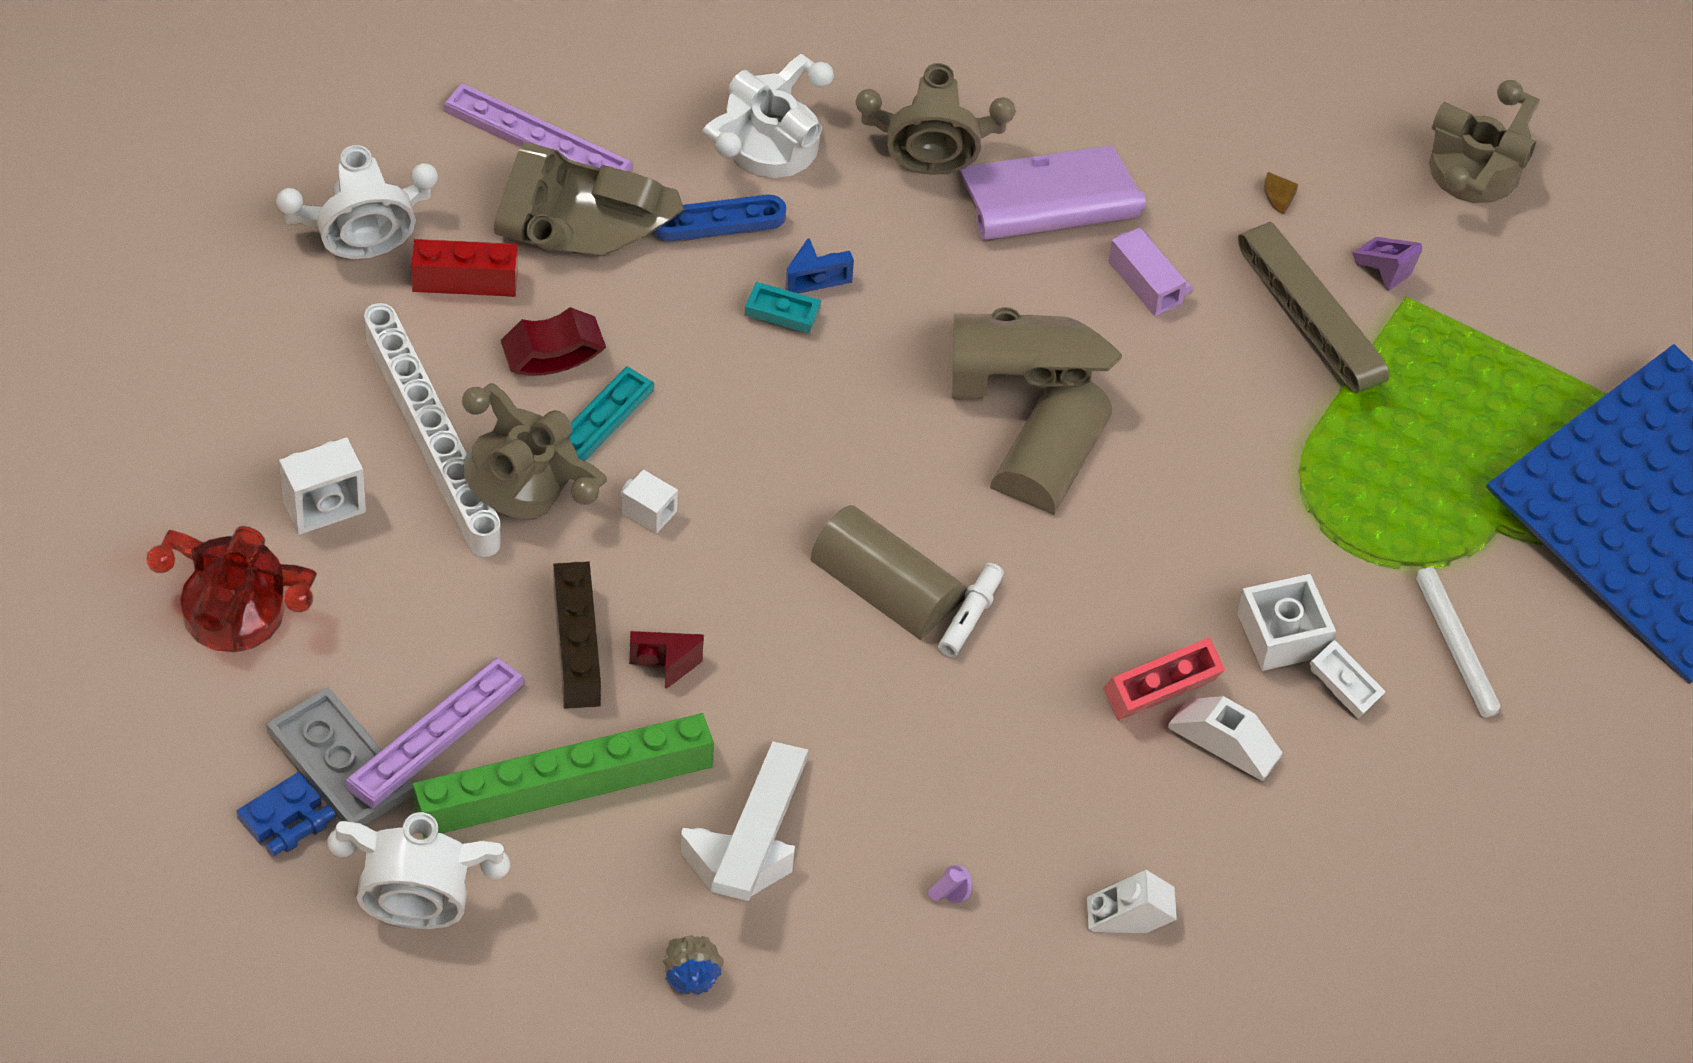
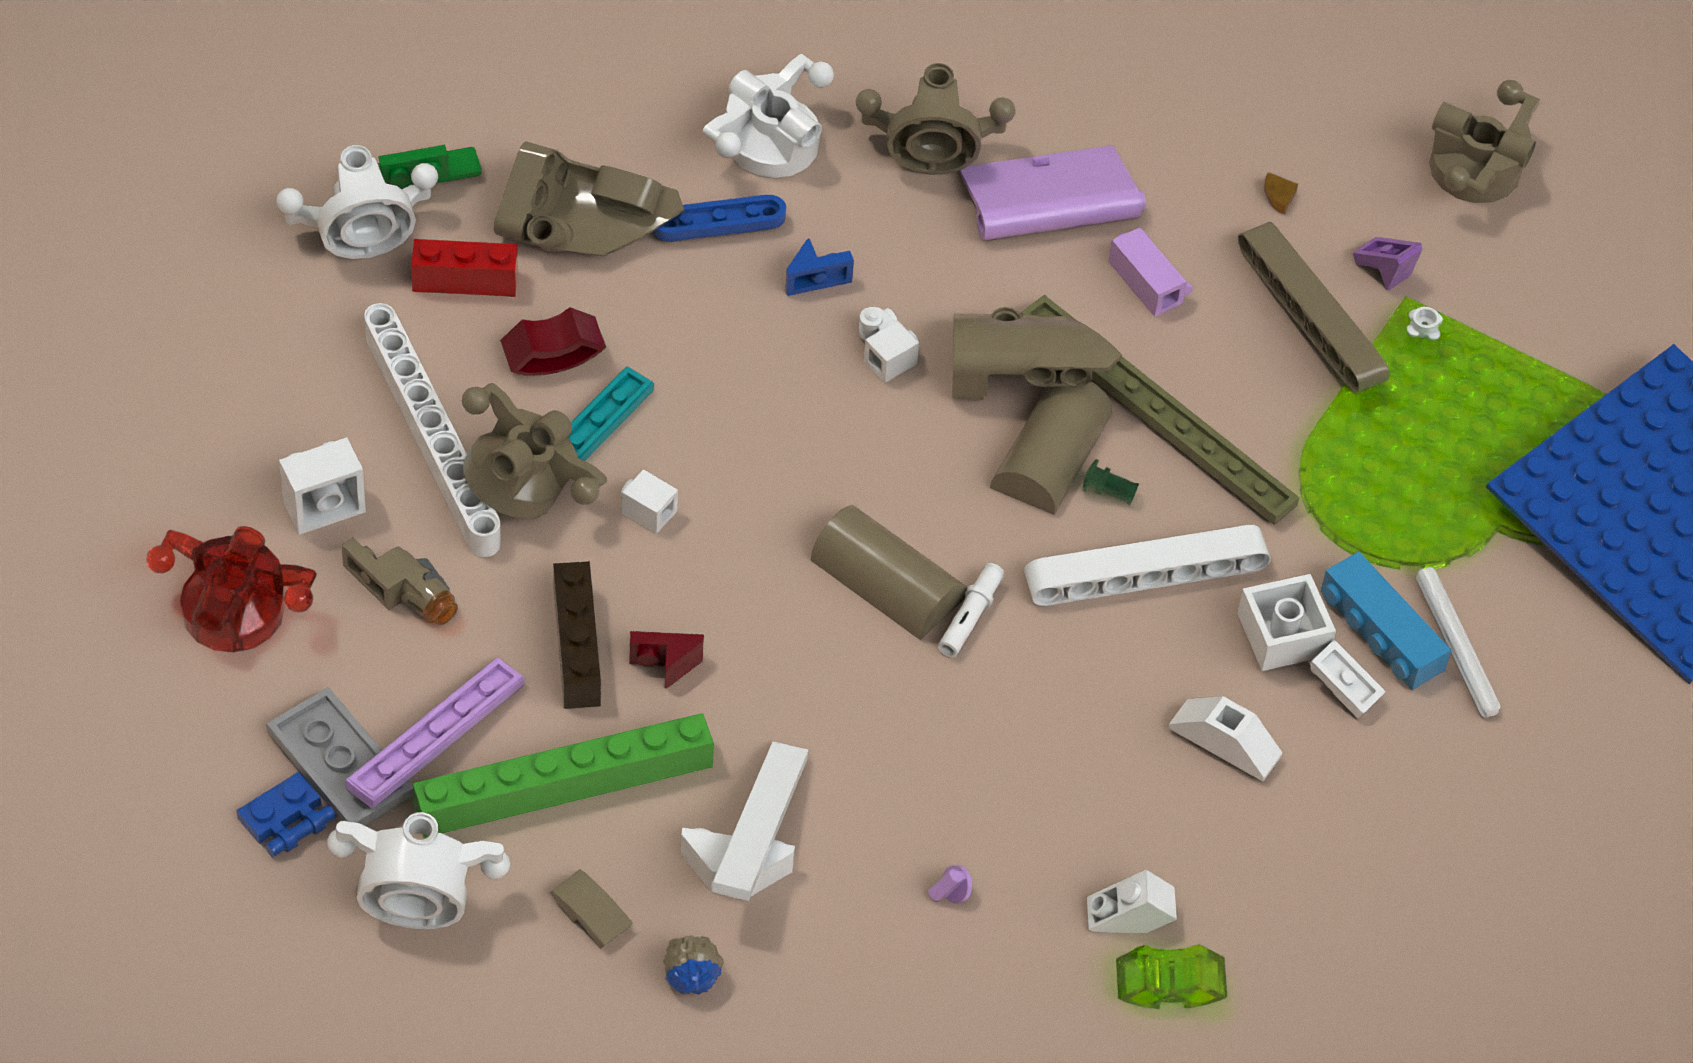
(399, 579): none -> dark tan plate
(450, 165): none -> green bracket
(520, 126): lavender tile -> none
(592, 907): none -> dark tan slope
(782, 307): teal plate -> none
(888, 344): none -> white brick
(1109, 483): none -> clear green pin
(1146, 565): none -> white beam
(1164, 678): coral brick -> none
(1170, 976): none -> clear neon green brick
(1188, 432): none -> olive plate
(1385, 620): none -> dark azure brick
(1424, 323): none -> white plate

